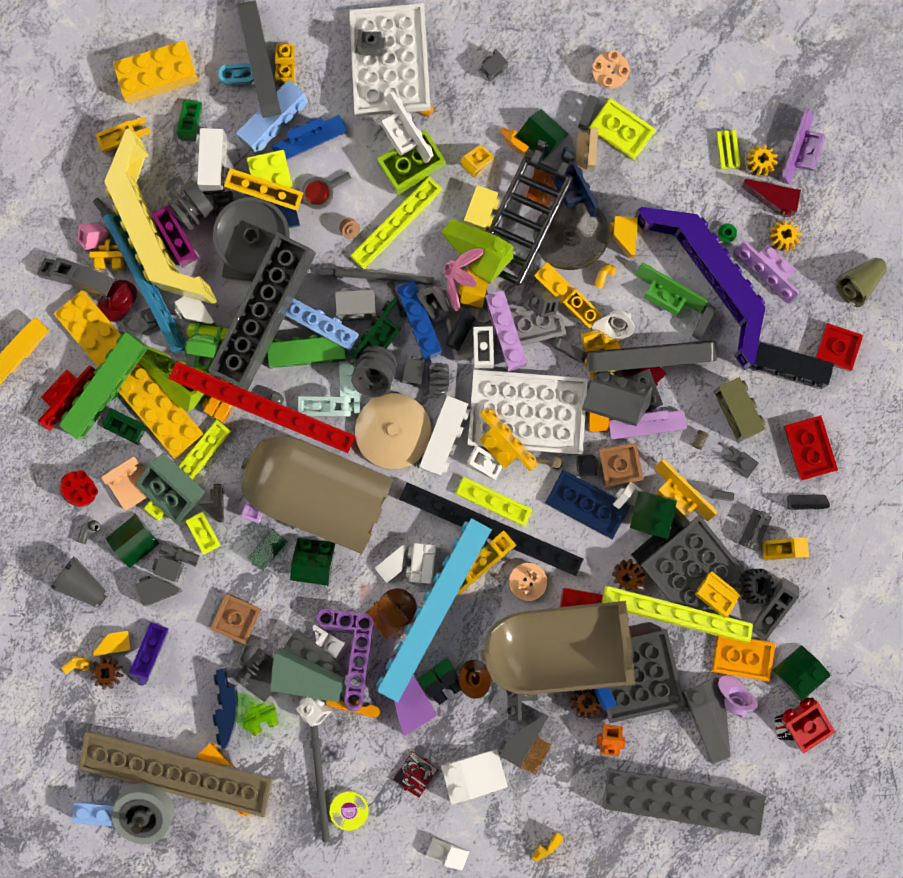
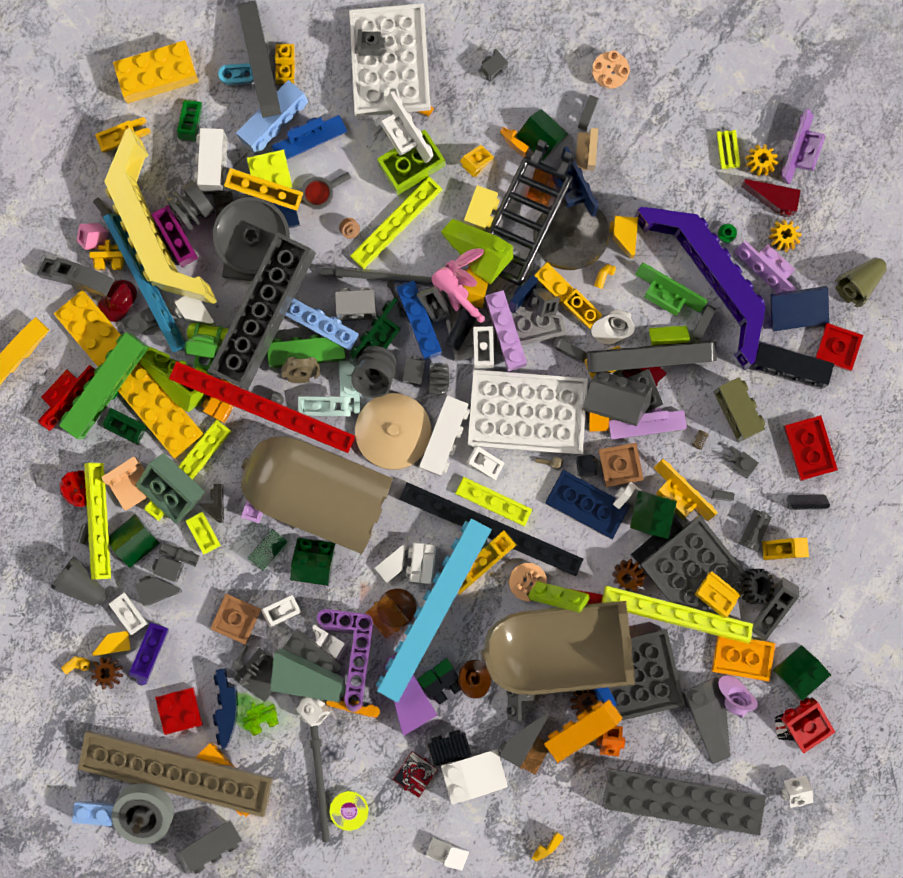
(97, 521): none -> neon yellow tile
(128, 613): none -> white plate
(179, 711): none -> red plate
(208, 848): none -> dark grey wedge
(281, 611): none -> white slope
(300, 369): none -> dark tan plate
(446, 281): none -> bright pink piece
(449, 748): none -> black brick
(503, 444): yellow bracket -> none
(522, 293): none -> dark blue plate
(558, 596): none -> lime plate
(582, 731): none -> light orange brick
(597, 340): yellow slope -> none
(622, 129): neon yellow tile -> none
(669, 335): none -> lime tile
(797, 791): none -> white brick
(799, 308): none -> dark blue tile

